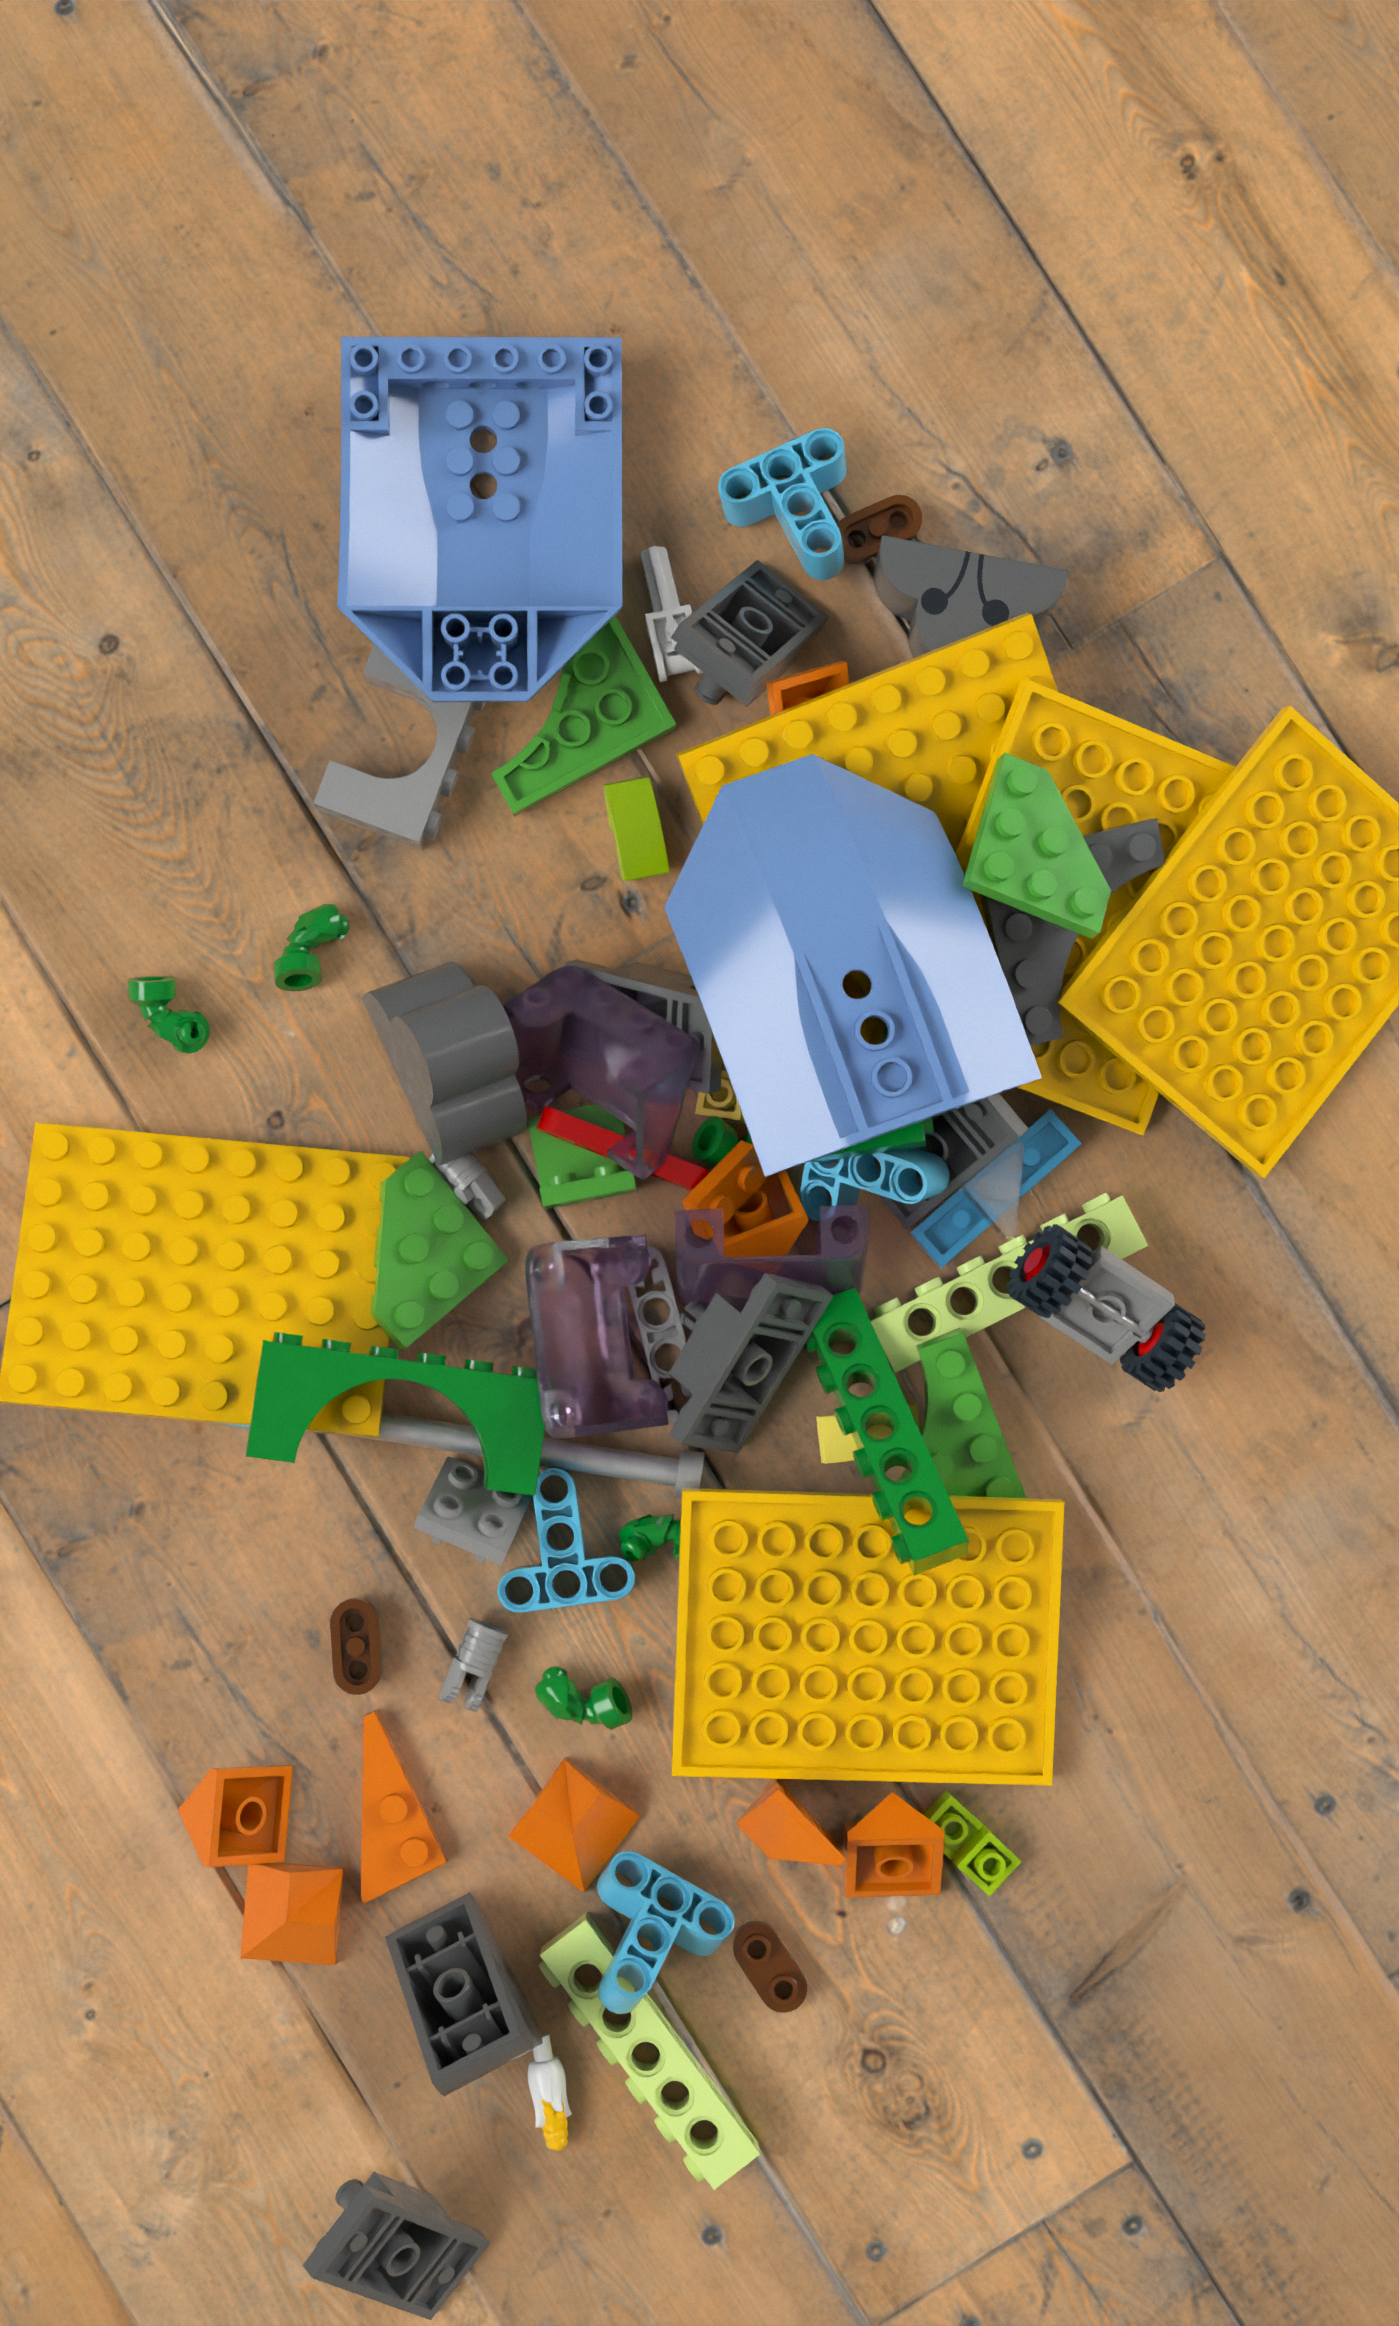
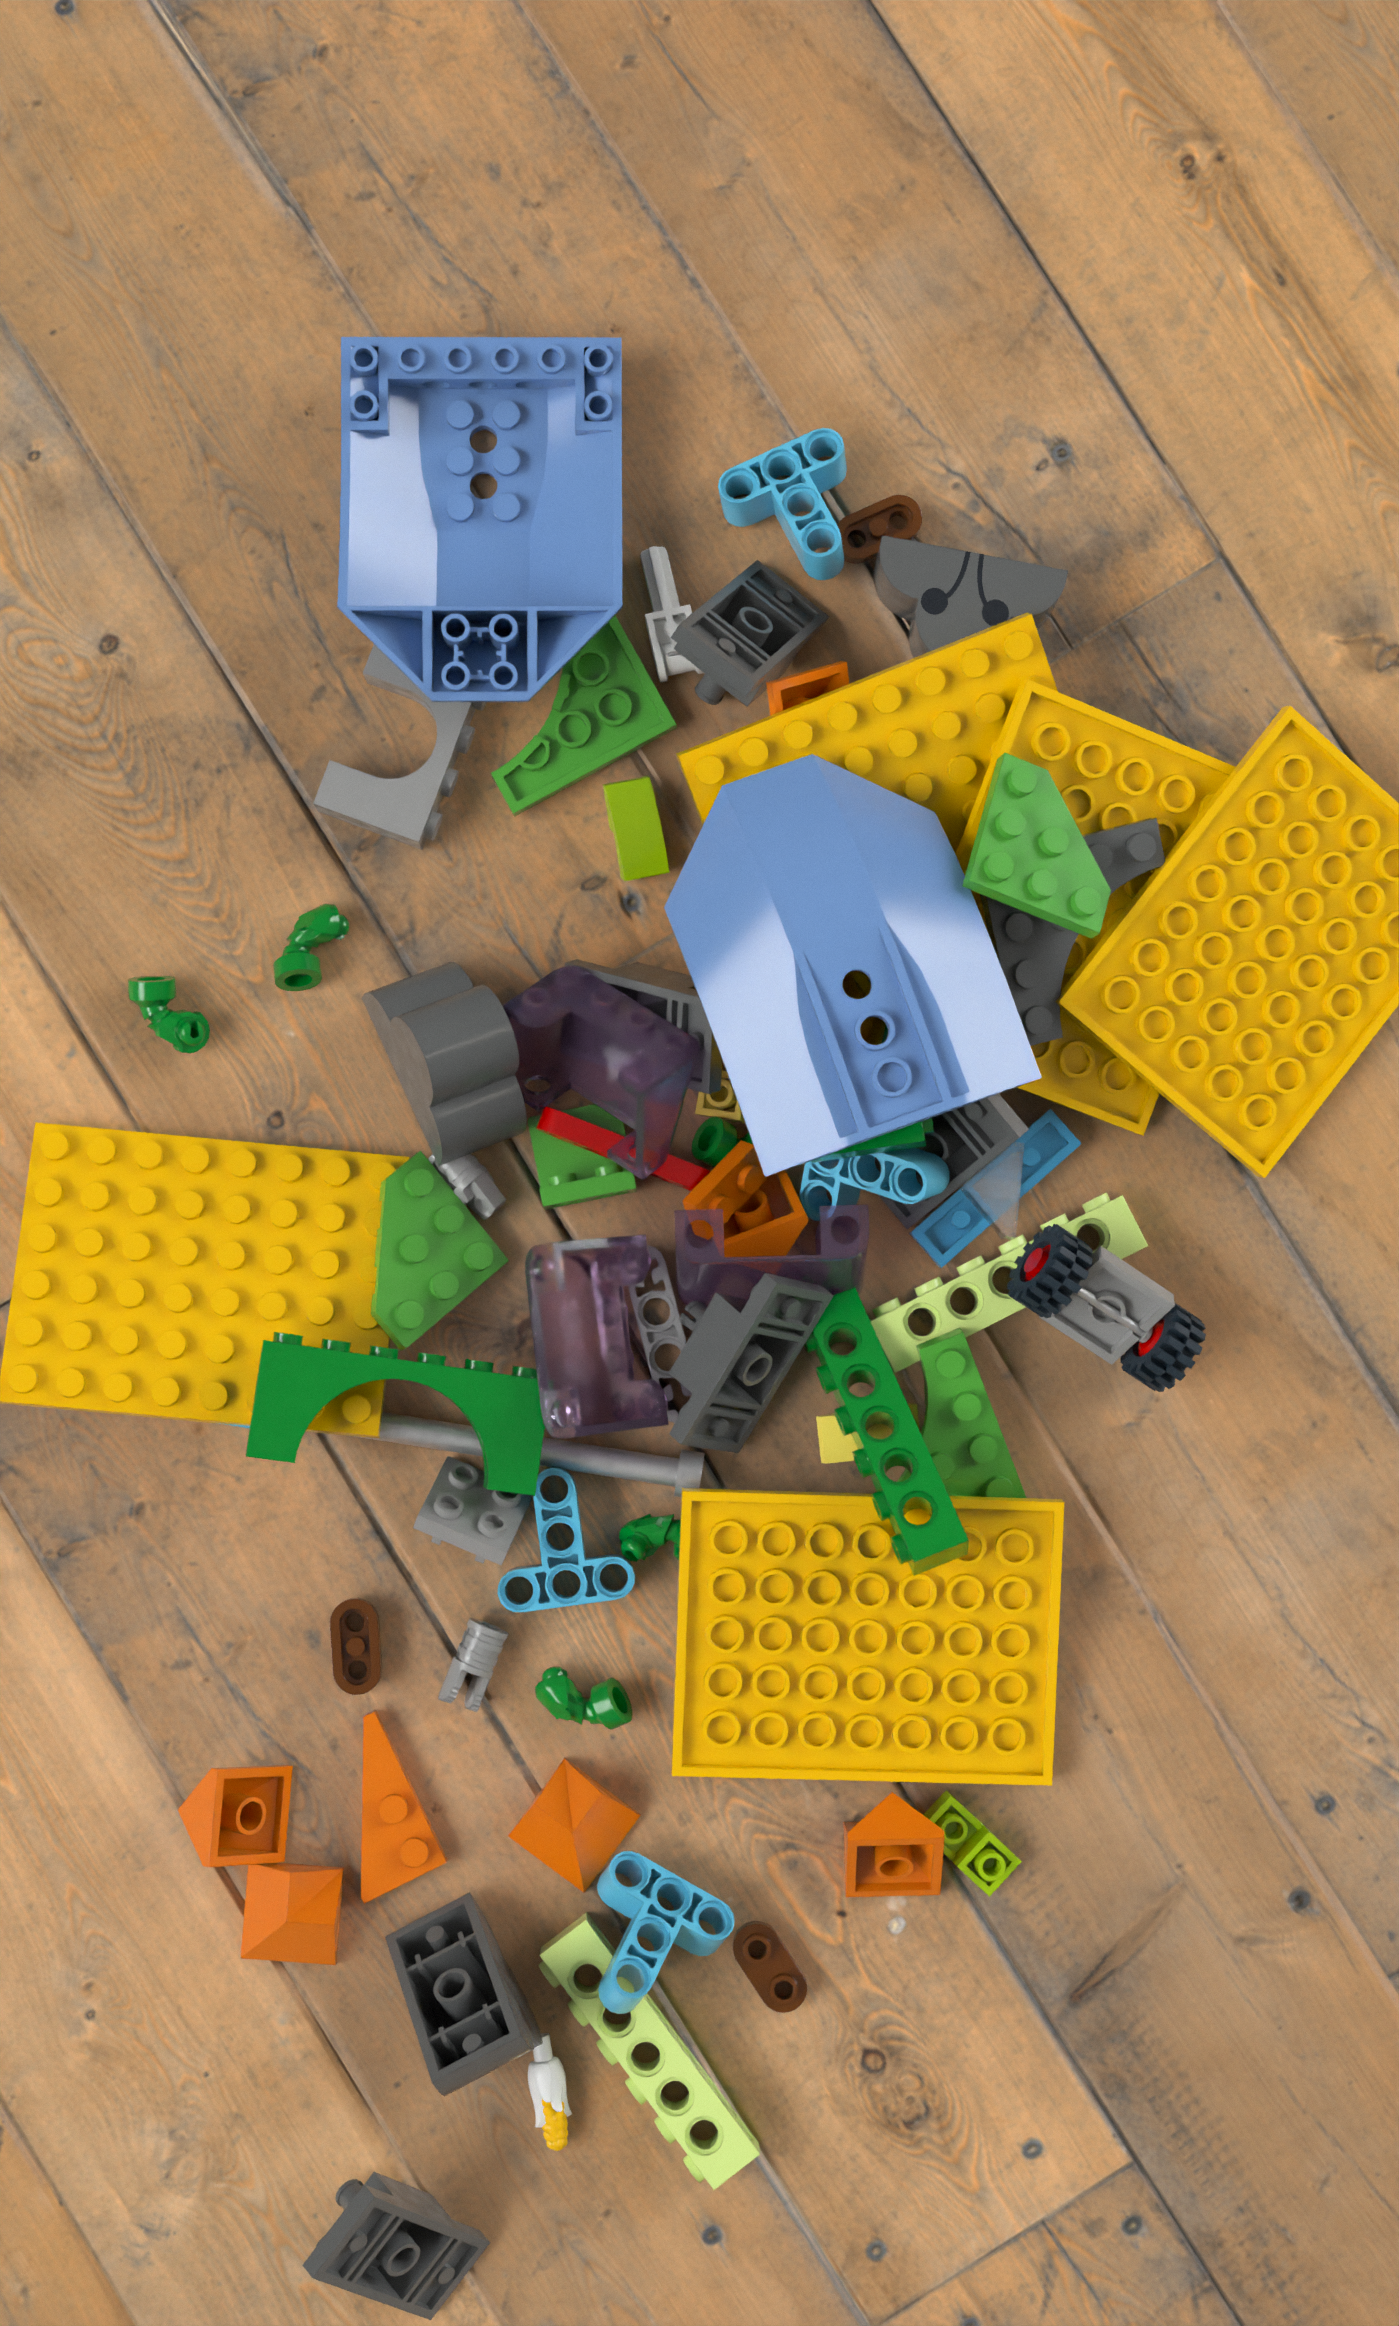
(788, 1829): orange slope -> none

